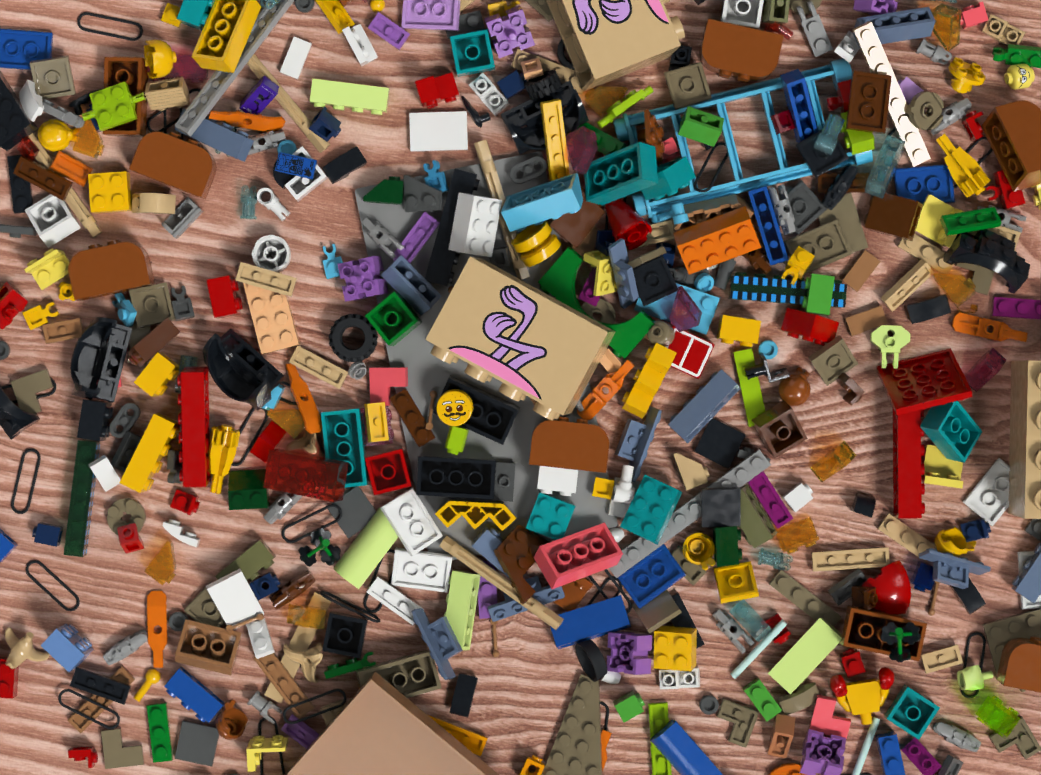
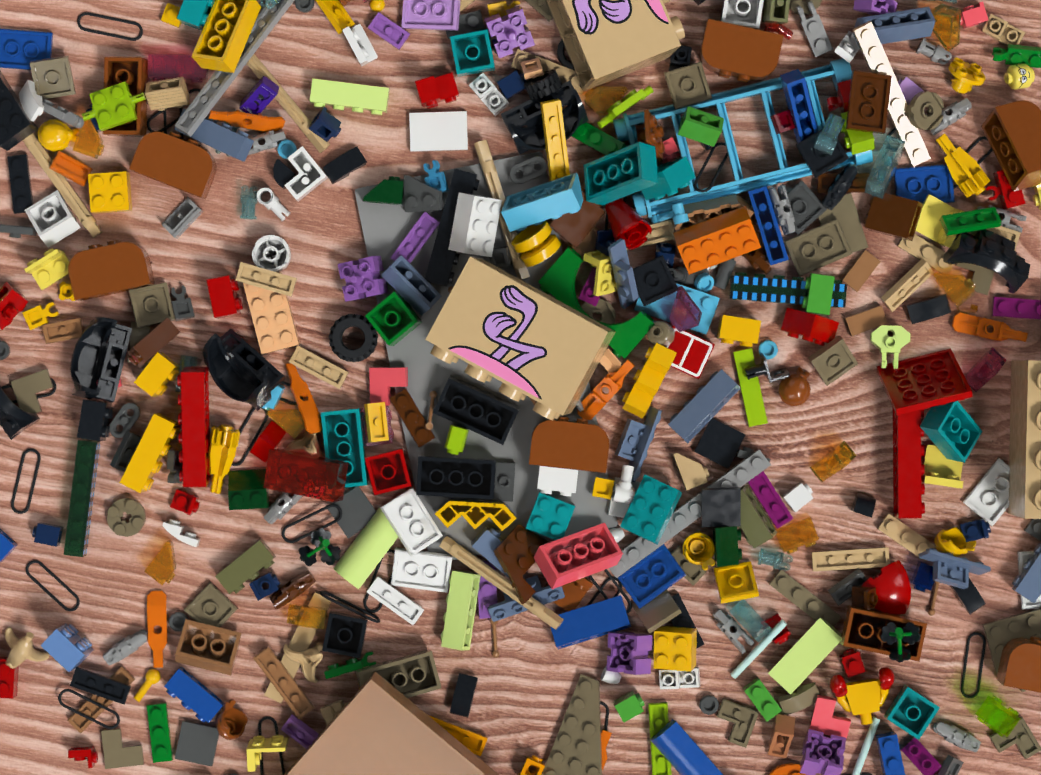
(28, 148): clear red tile -> none
(42, 177): reddish brown plate -> none
(76, 104): black bar -> none
(105, 473): white slope -> none
(126, 311): medium azure plate -> none
(129, 538): red bracket -> none
(153, 203): tan brick -> none
(158, 58): yellow cylinder -> none
(229, 628): medium nougat hinge -> none
(234, 598): white tile -> none
(260, 638): white plate -> none
(263, 706): light grey piece -> none
(295, 58): white tile -> none
(296, 165): blue tile -> none
(318, 713): black piece -> none
(331, 264): medium azure plate -> none
(357, 370): light grey plate -> none
(375, 231): light grey hinge -> none
(439, 640): sand blue bracket -> none
(454, 407): yellow head -> none
(478, 120): black bar -> none
(581, 148): clear pink slope -> none
(591, 659): black tyre -> none
(647, 257): dark tan tile -> none
(779, 429): reddish brown brick -> none
(798, 264): yellow brick -> none
(854, 391): reddish brown bracket -> none
(941, 658): tan plate -> none
(972, 678): yellowish green piece -> none
(973, 128): red bracket -> none

